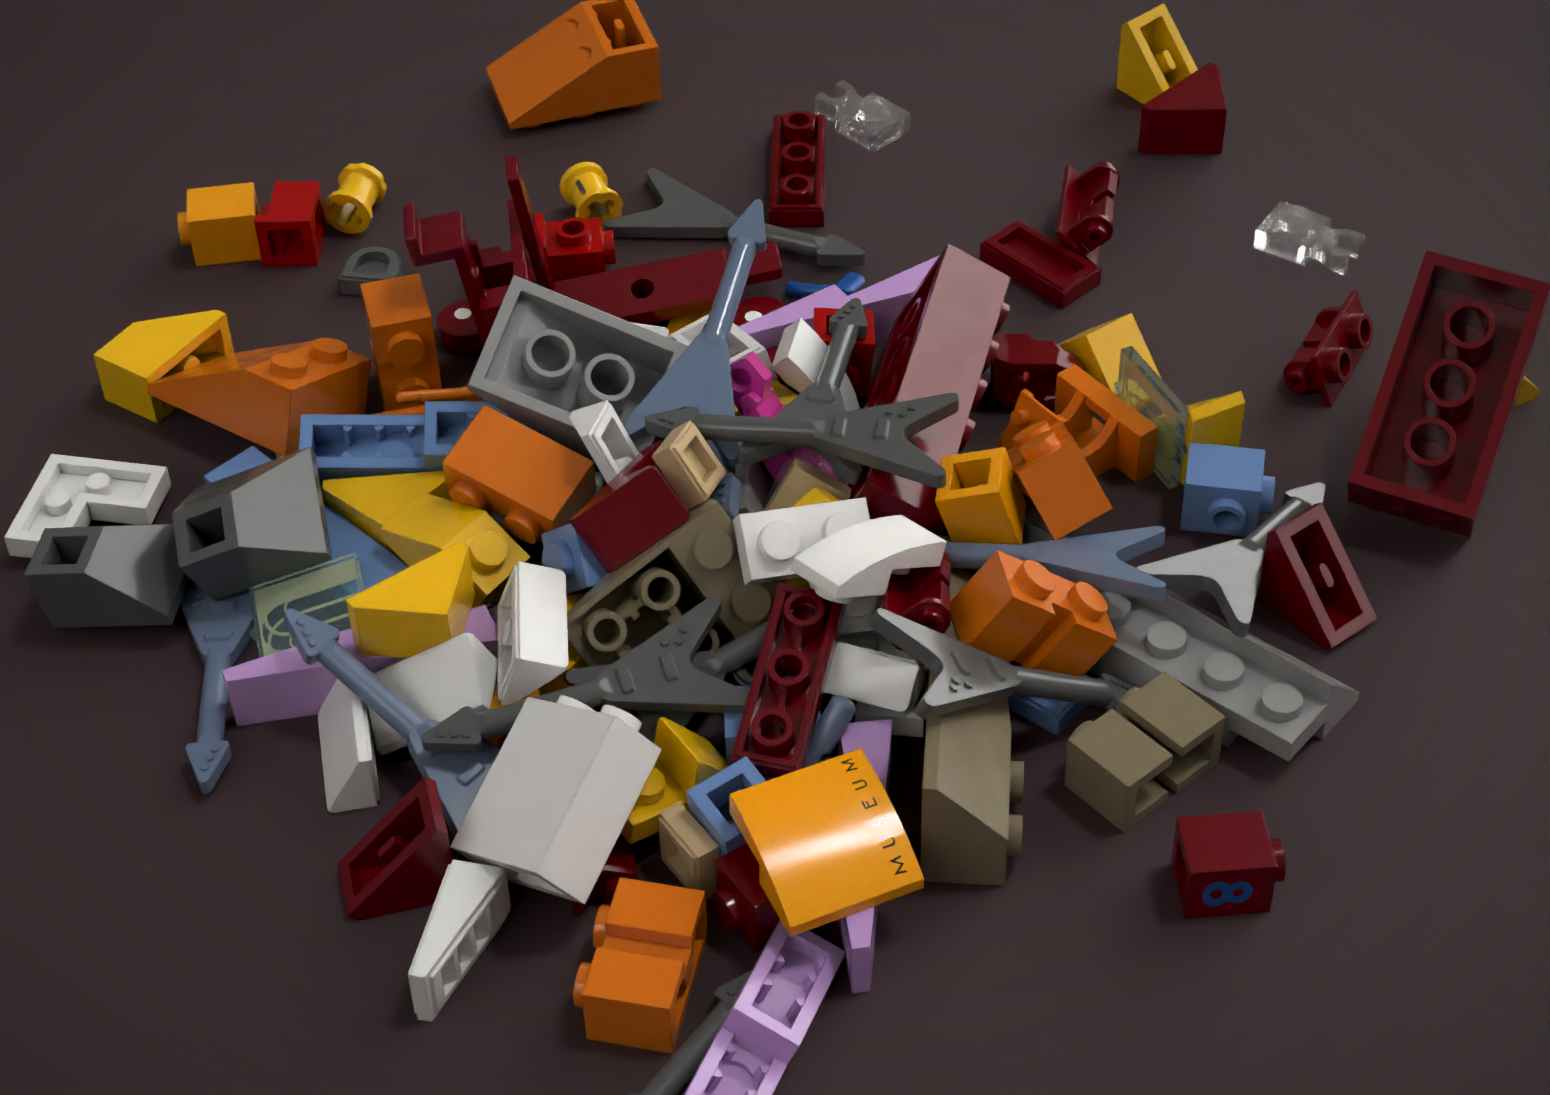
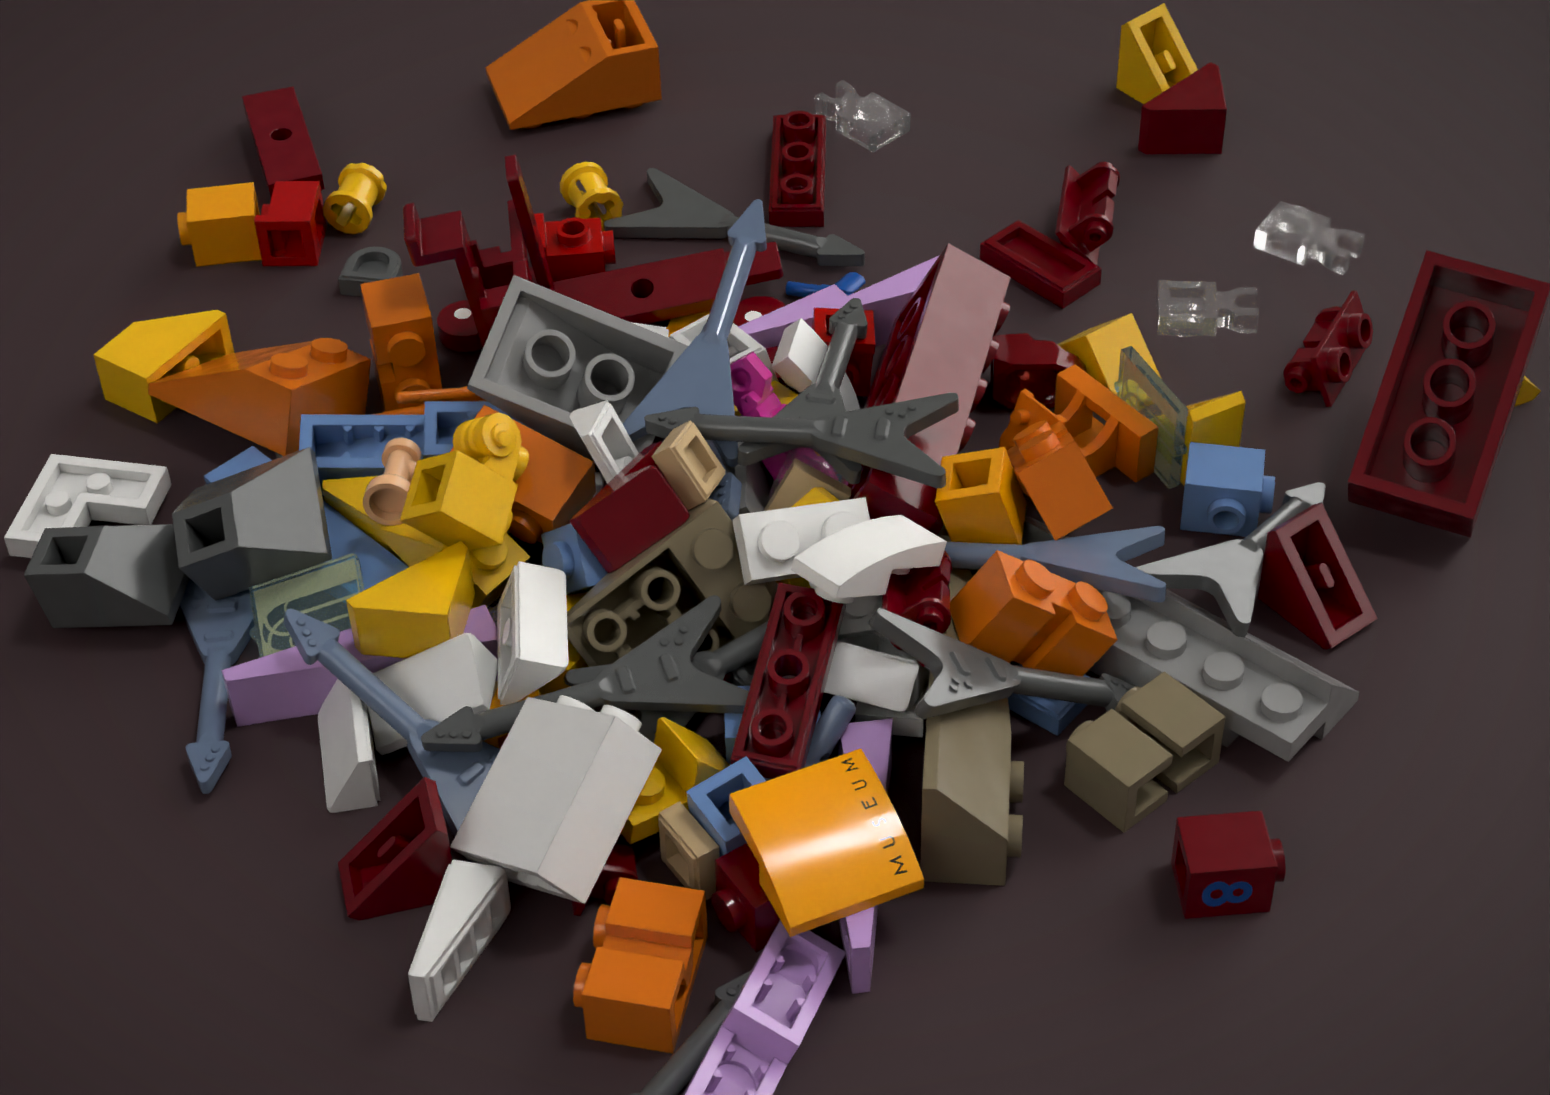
(281, 137): none -> dark red tile
(387, 492): none -> light nougat piece
(471, 489): none -> yellow brick
(1198, 309): none -> clear plate

